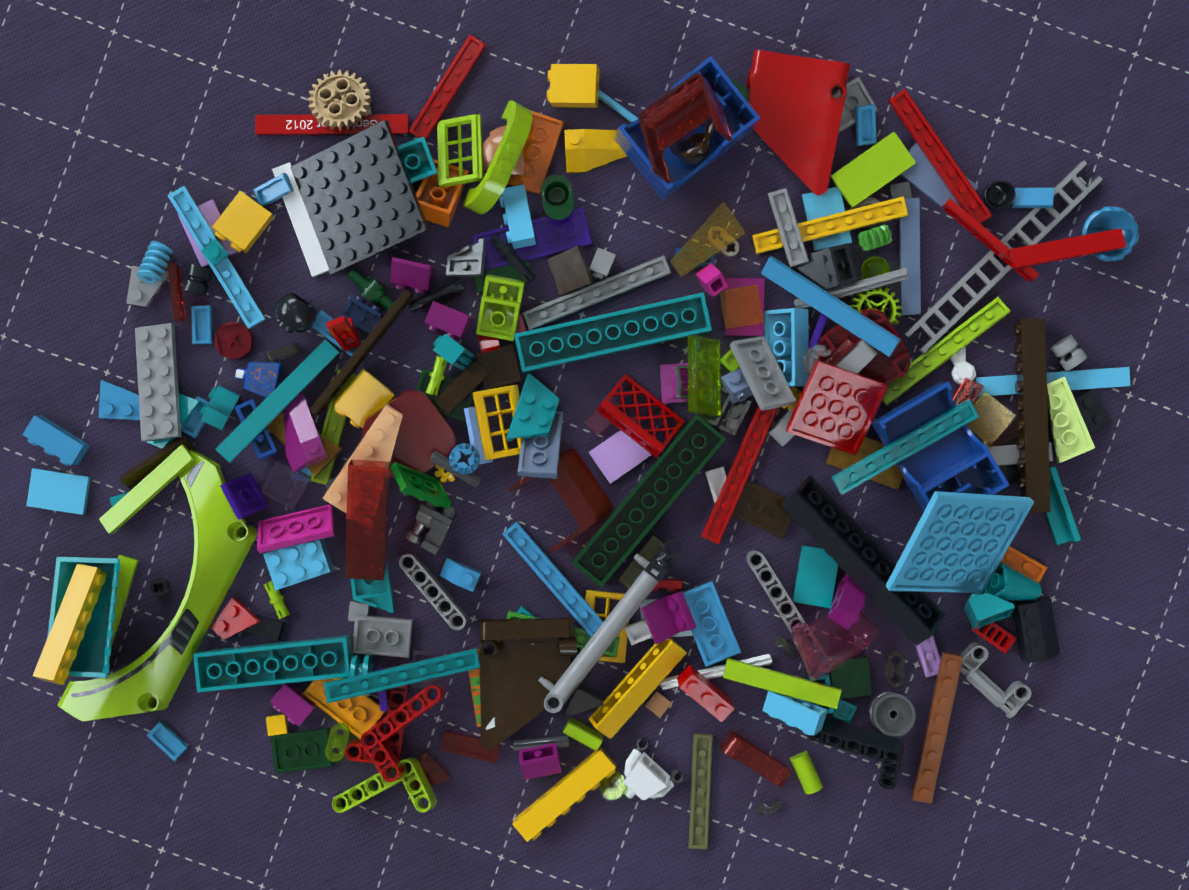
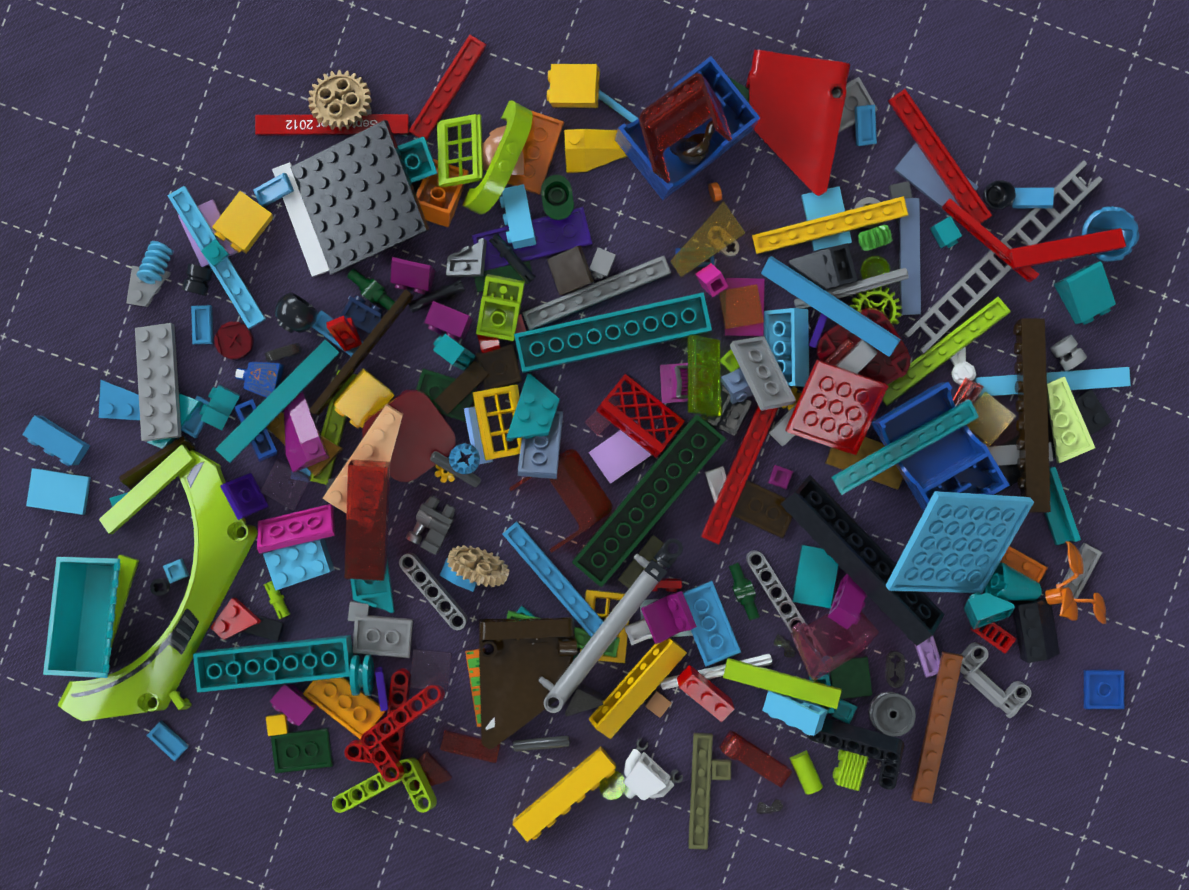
(70, 624): yellow brick -> none
(176, 292): clear red tile -> none
(176, 571): none -> medium azure tile
(179, 702): none -> lime tile
(337, 741): clear neon green plate -> none
(401, 675): teal tile -> none
(420, 485): green plate -> none
(436, 376): lime pin -> none
(478, 566): none -> tan gear
(540, 761): magenta brick -> none
(583, 733): lime brick -> none
(715, 191): none -> orange tile
(721, 769): none -> olive tile
(744, 591): none -> dark green pin
(780, 477): none -> magenta tile
(788, 227): light grey tile -> none
(812, 355): clear bracket -> none
(850, 770): none -> lime brick
(873, 169): lime tile -> none
(946, 232): none -> teal brick
(1065, 596): none -> orange plant
(1086, 293): none -> teal slope
(1090, 558): none -> light grey tile
(1104, 689): none -> blue tile

